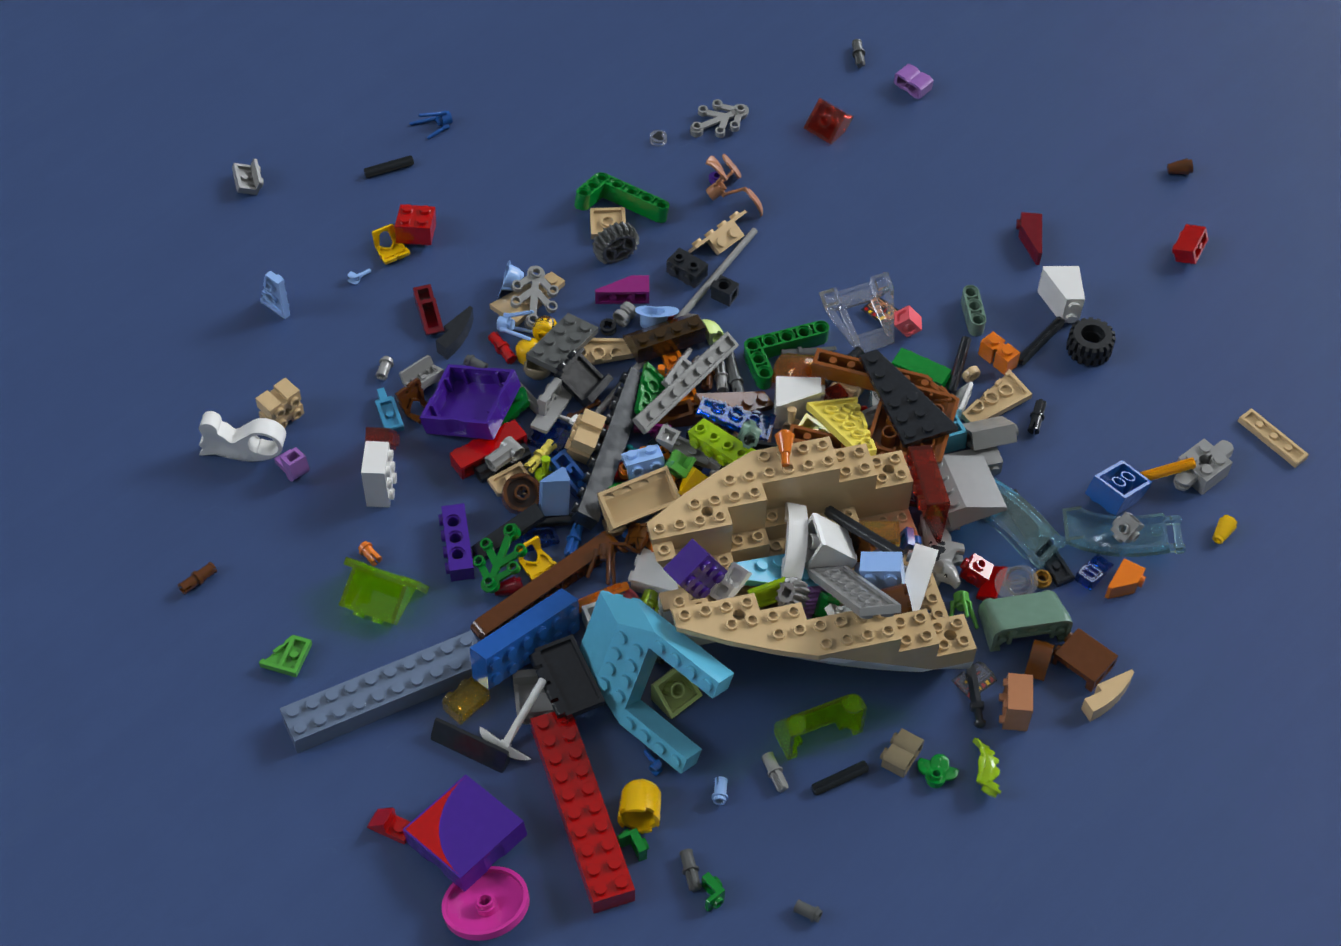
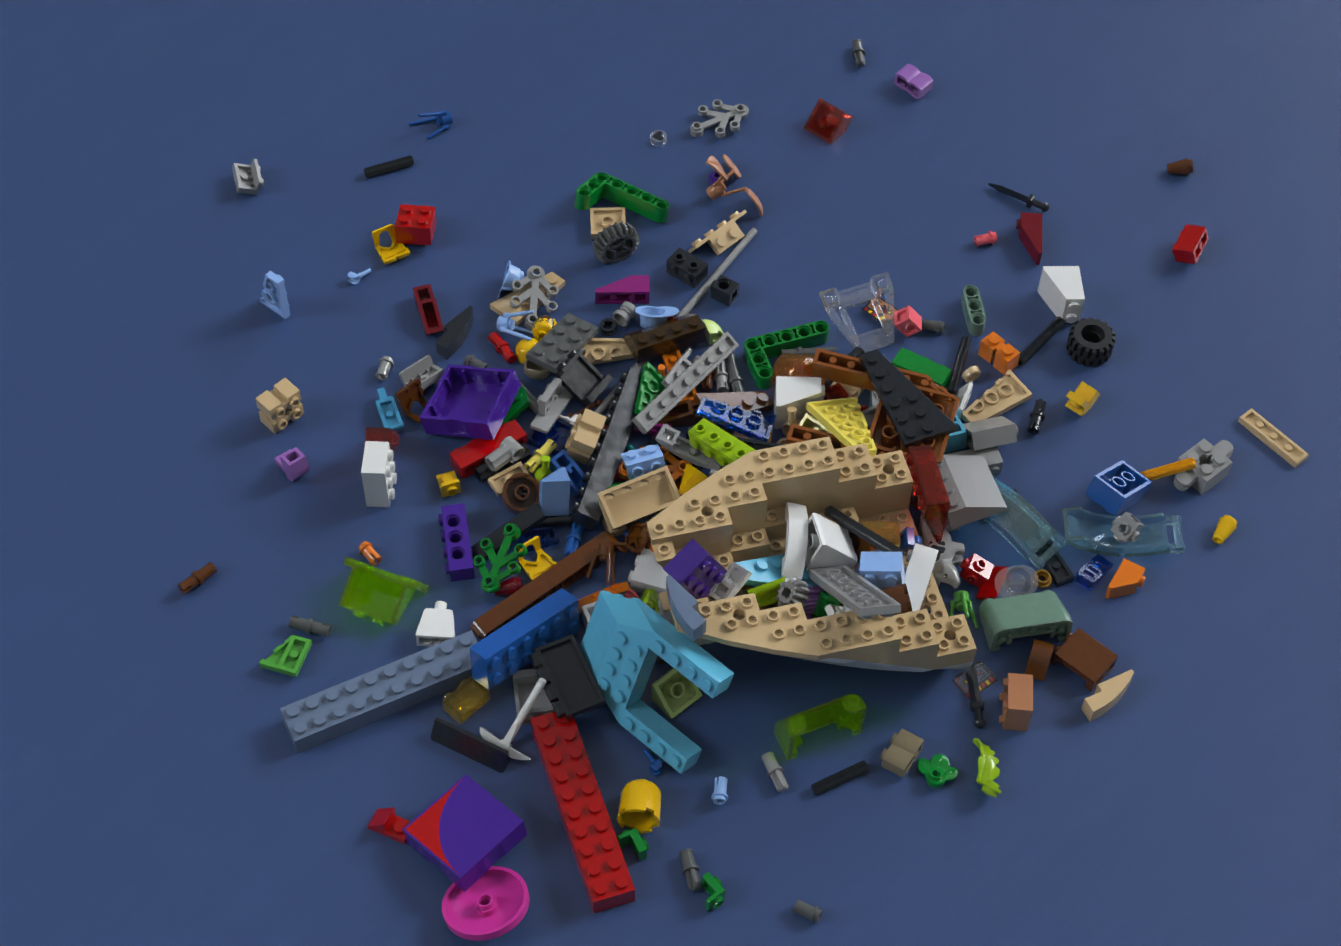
(242, 442): white animal -> none
(309, 626): none -> dark grey pin
(435, 625): none -> white torso
(448, 484): none -> yellow bracket
(679, 464): bright green panel -> none
(685, 609): none -> sand blue slope
(749, 434): sand green piece -> none
(784, 441): orange cone -> none
(933, 326): none -> dark grey pin
(984, 239): none -> coral pin
(1030, 201): none -> black sword
(1082, 398): none -> yellow brick

